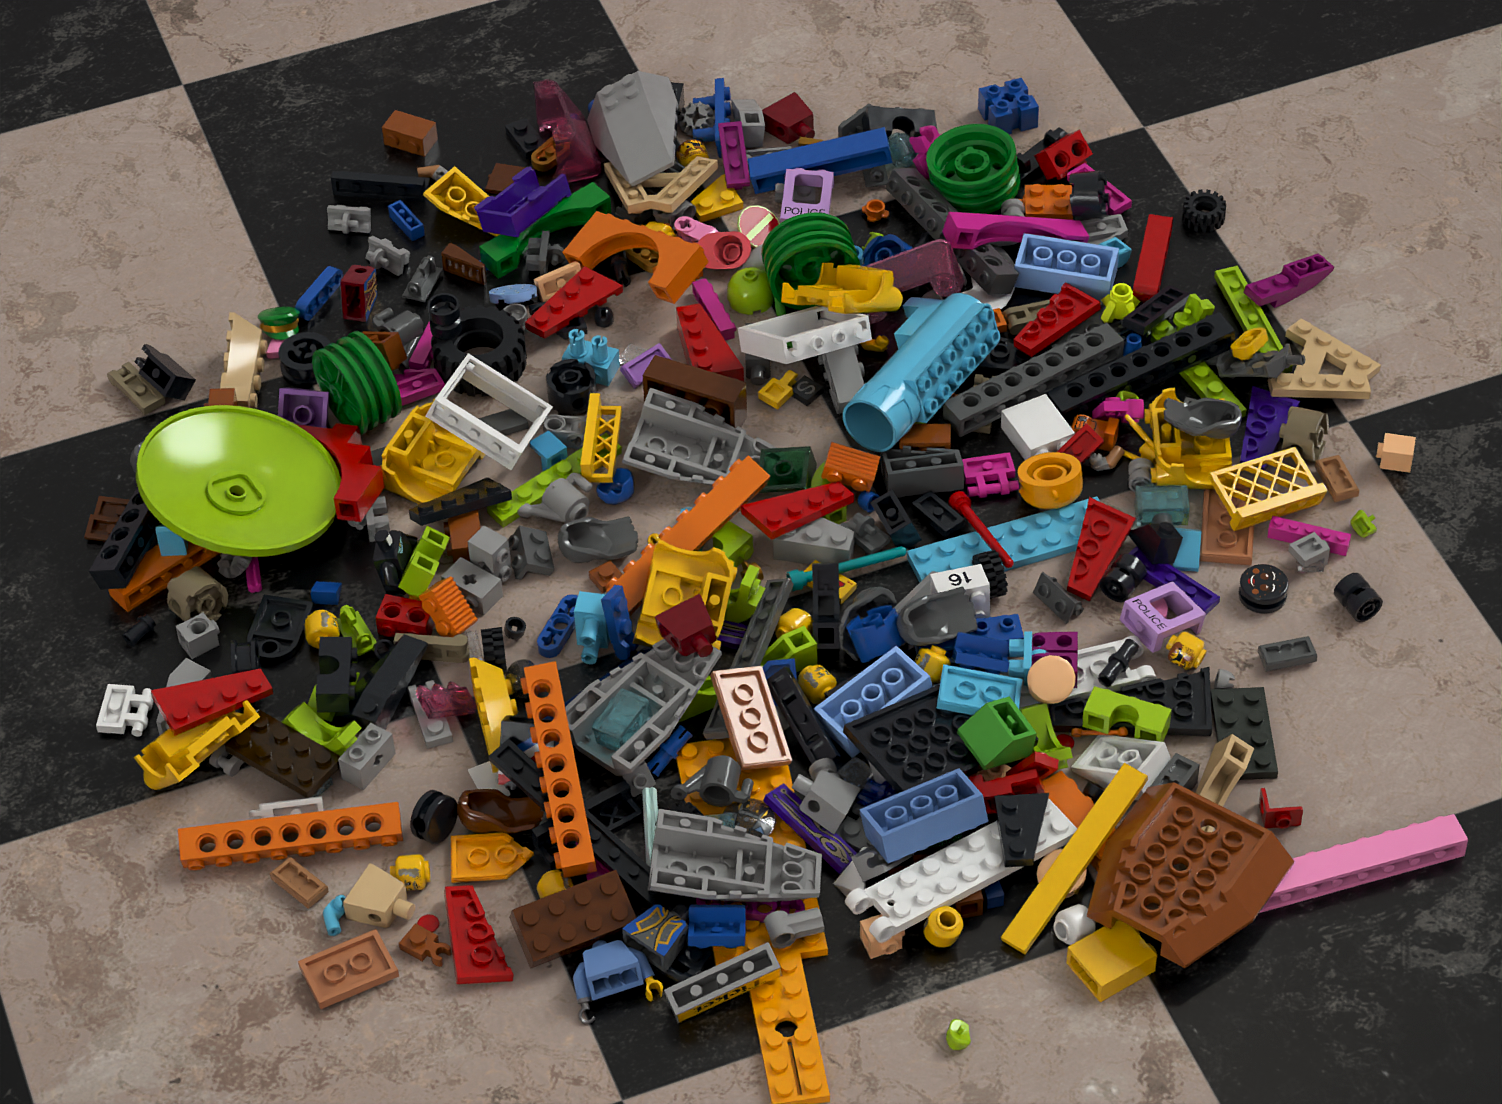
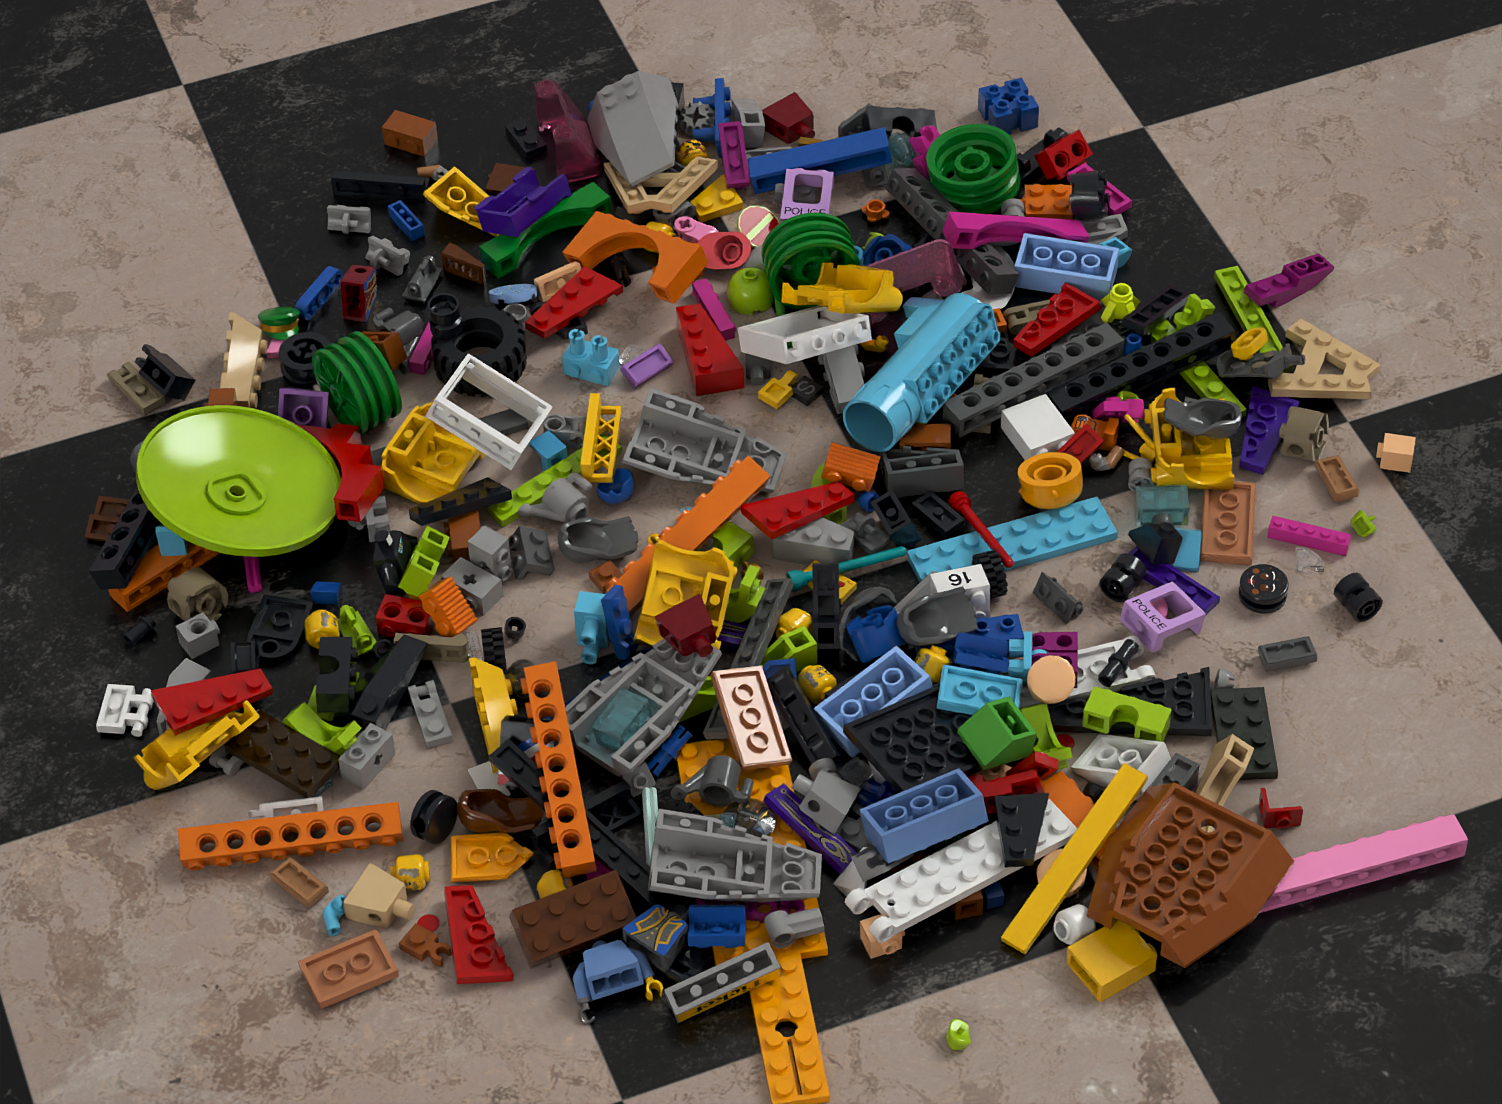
(233, 568): light grey gear -> none
(418, 384): dark pink wing -> none
(445, 702): clear pink plate -> none
(545, 156): pearl gold plate -> none
(546, 252): dark grey hips -> none
(561, 636): blue beam -> none
(570, 386): black brick -> none
(604, 322): black hinge -> none
(643, 257): pearl gold plate -> none
(711, 390): reddish brown brick -> none
(788, 468): clear green slope -> none
(943, 926): yellow head -> none
(990, 468): dark pink plate -> none
(1098, 544): red wing -> none
(1122, 732): orange hinge -> none
(1152, 257): red beam -> none
(1186, 650): yellow head -> none
(1204, 201): black tyre -> none
(1279, 504): yellow fence -> none
(1310, 550): light grey bracket -> none

